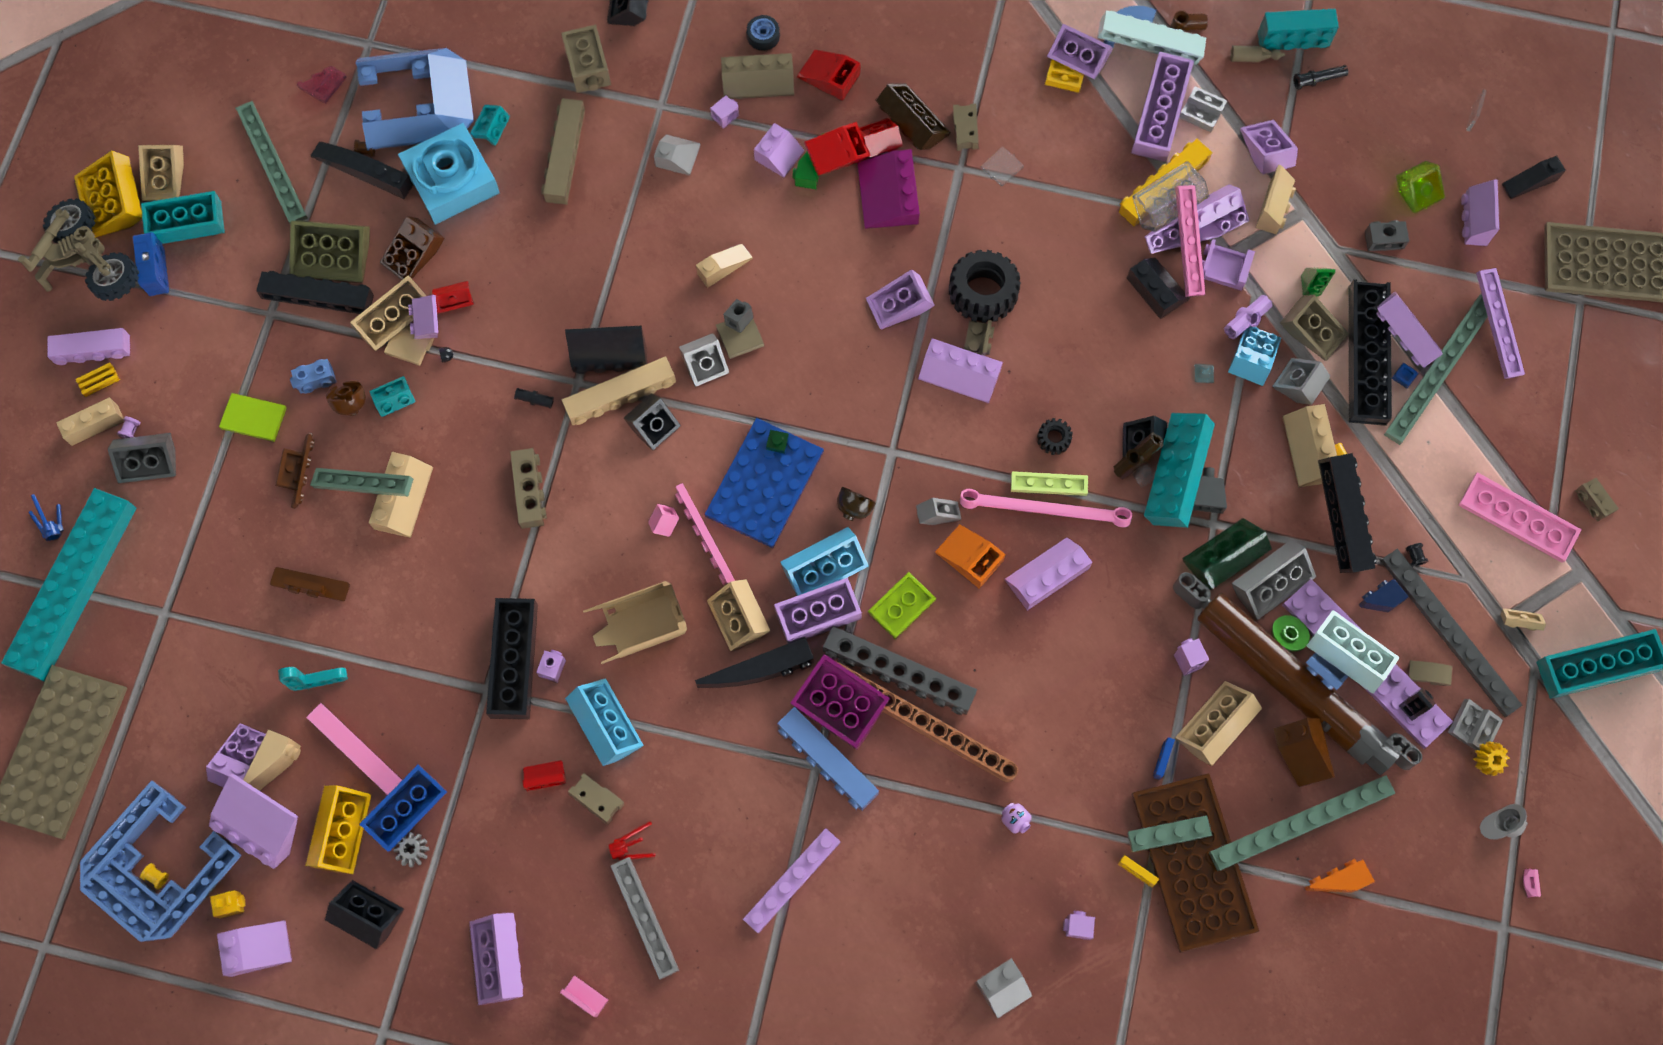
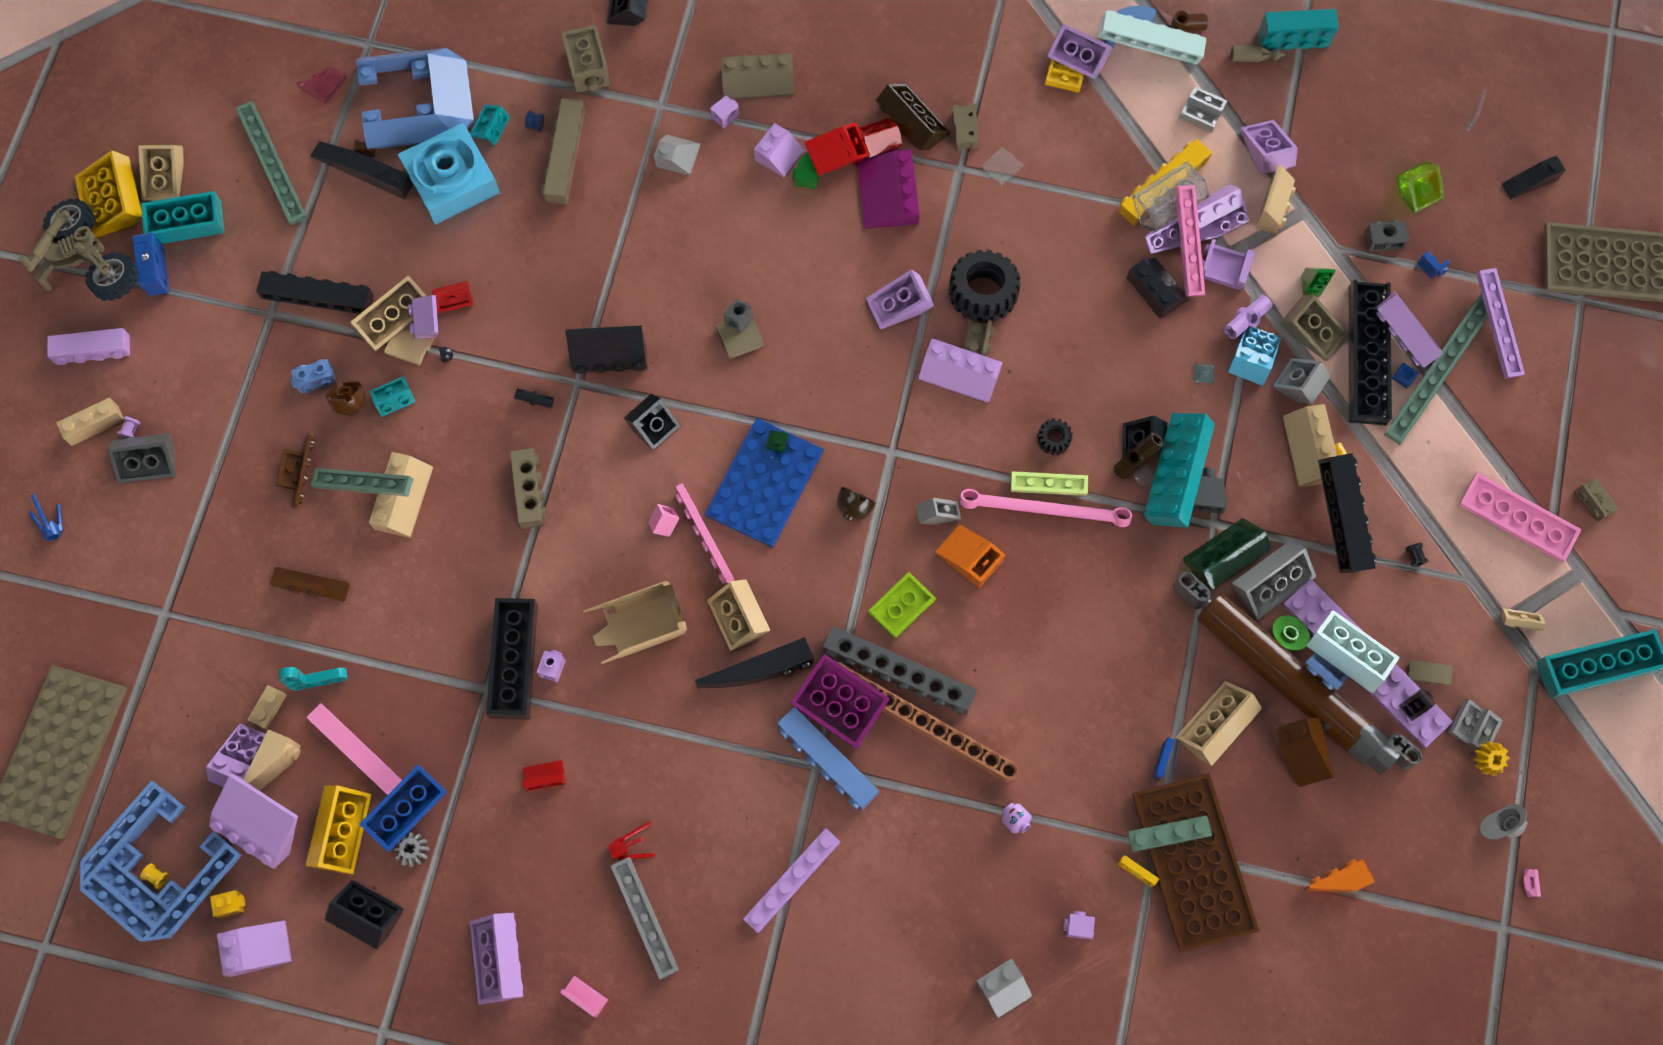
(69, 585): teal brick -> none
(96, 376): yellow tile -> none
(252, 417): lime tile -> none
(267, 707): none -> tan plate
(328, 250): olive slope -> none
(411, 248): reddish brown slope -> none
(534, 121): none -> dark blue wheel
(596, 798): dark tan piece -> none
(603, 721): medium azure slope -> none
(618, 391): tan brick -> none
(704, 359): light grey slope -> none
(722, 264): tan slope -> none
(756, 32): wheel -> none
(818, 611): lavender brick -> none
(825, 562): medium azure slope -> none
(830, 73): red slope -> none
(1048, 572): lavender slope -> none
(1162, 107): lavender brick -> none
(1191, 656): lavender brick -> none
(1301, 823): sand green plate -> none
(1312, 77): black pin -> none
(1385, 598): dark blue slope -> none
(1431, 265): none -> blue bracket
(1451, 633): dark grey plate -> none
(1480, 213): lavender slope -> none

